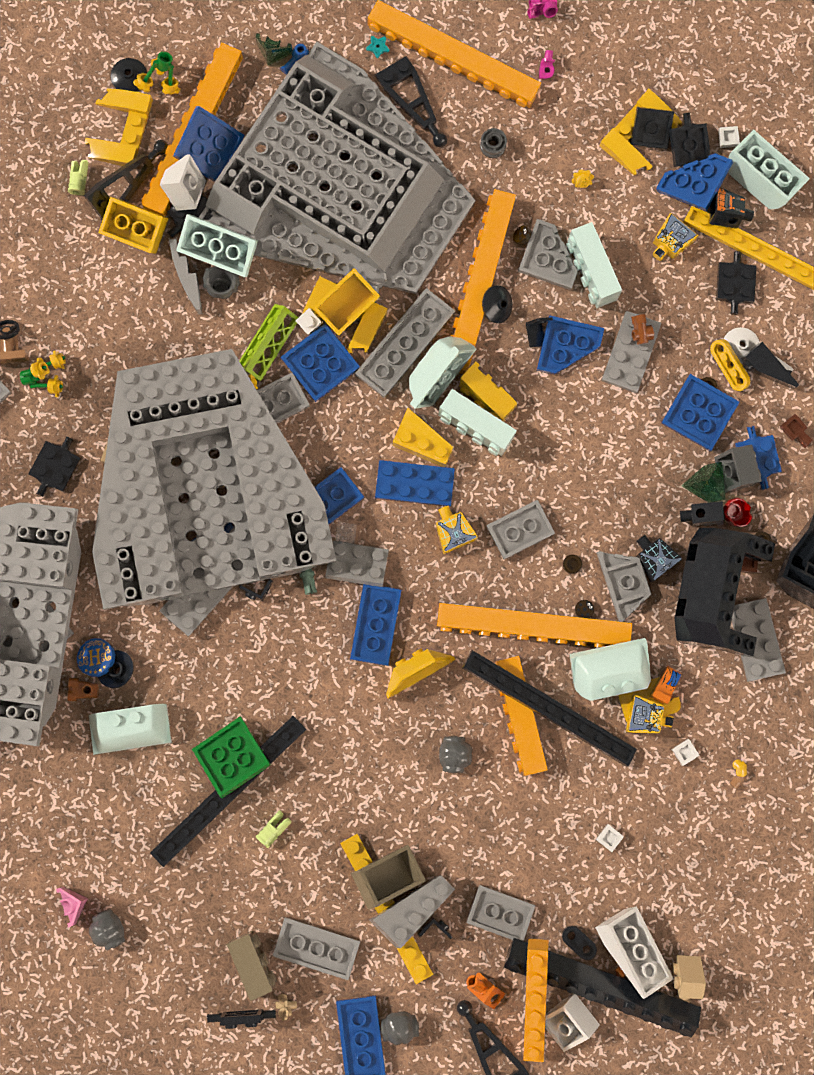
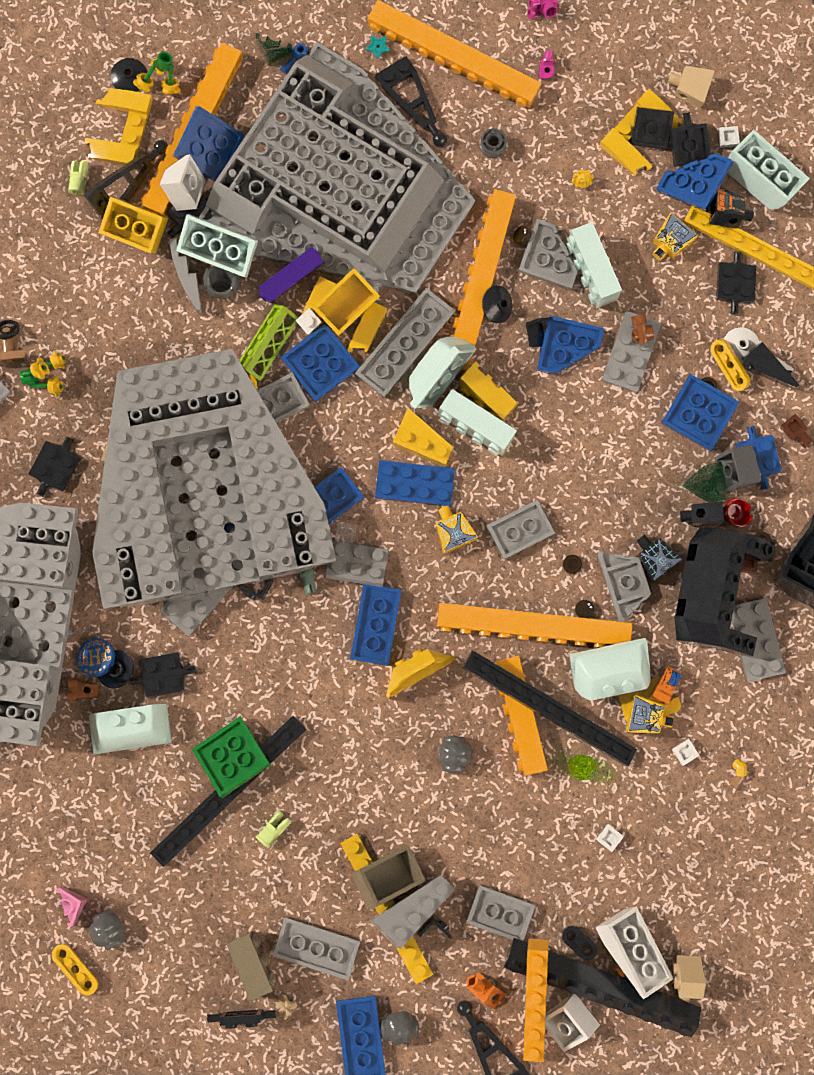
(66, 965): none -> yellow plate
(162, 675): none -> black plate
(291, 275): none -> dark purple brick
(581, 767): none -> clear neon green plate
(692, 84): none -> tan torso

